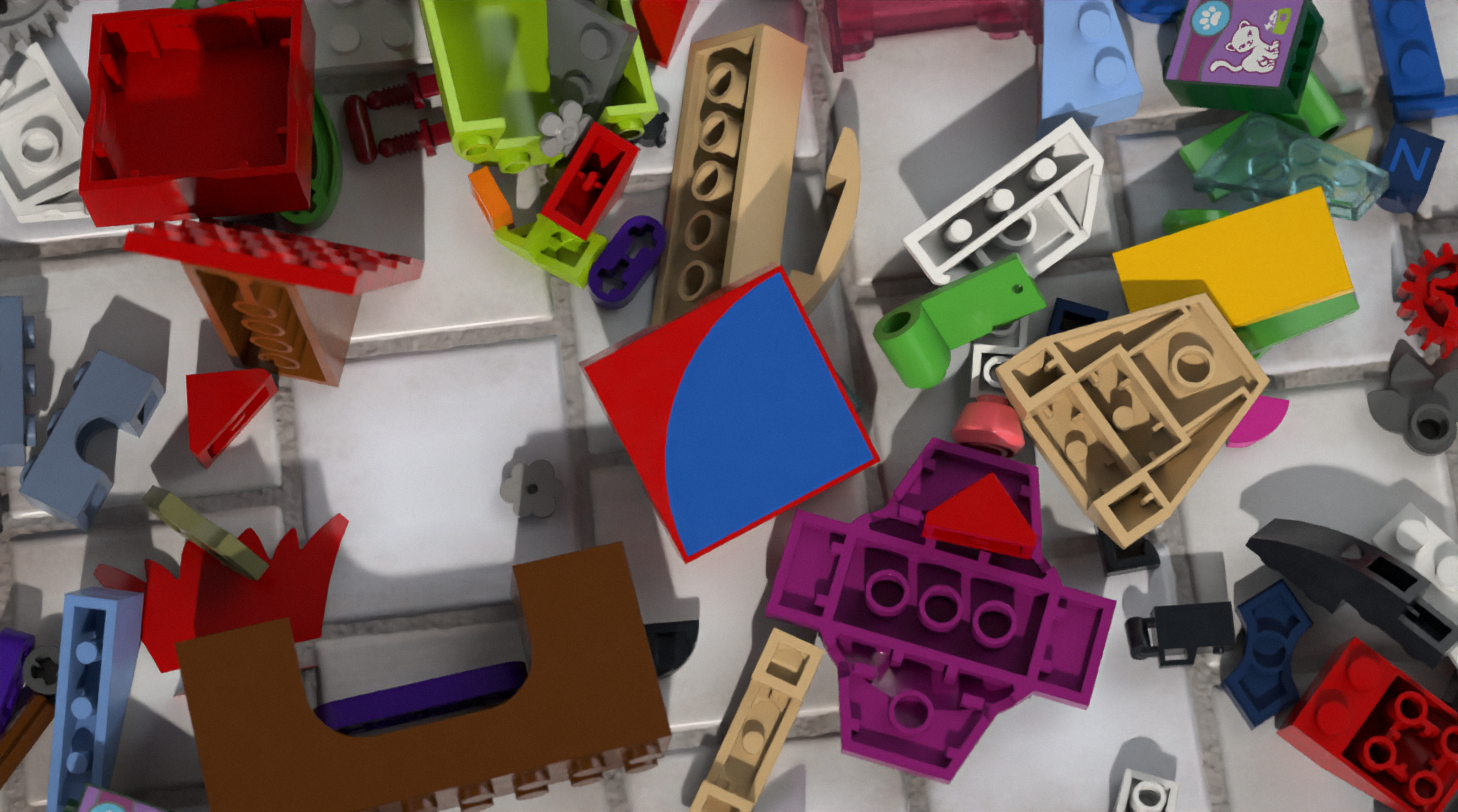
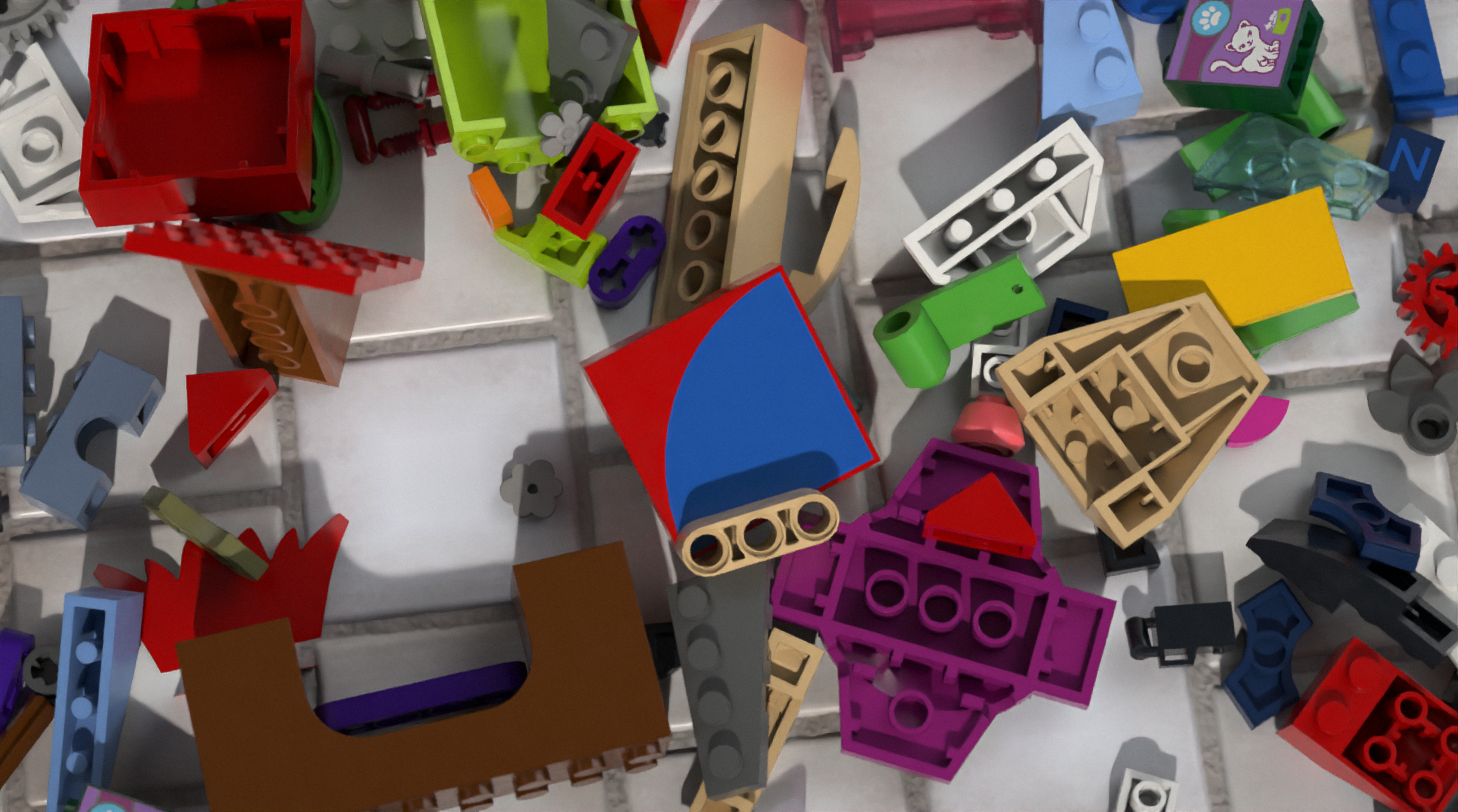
(373, 74): none -> light grey pin
(725, 671): none -> dark grey wing
(783, 538): none -> tan beam
(1371, 526): none -> dark blue tile

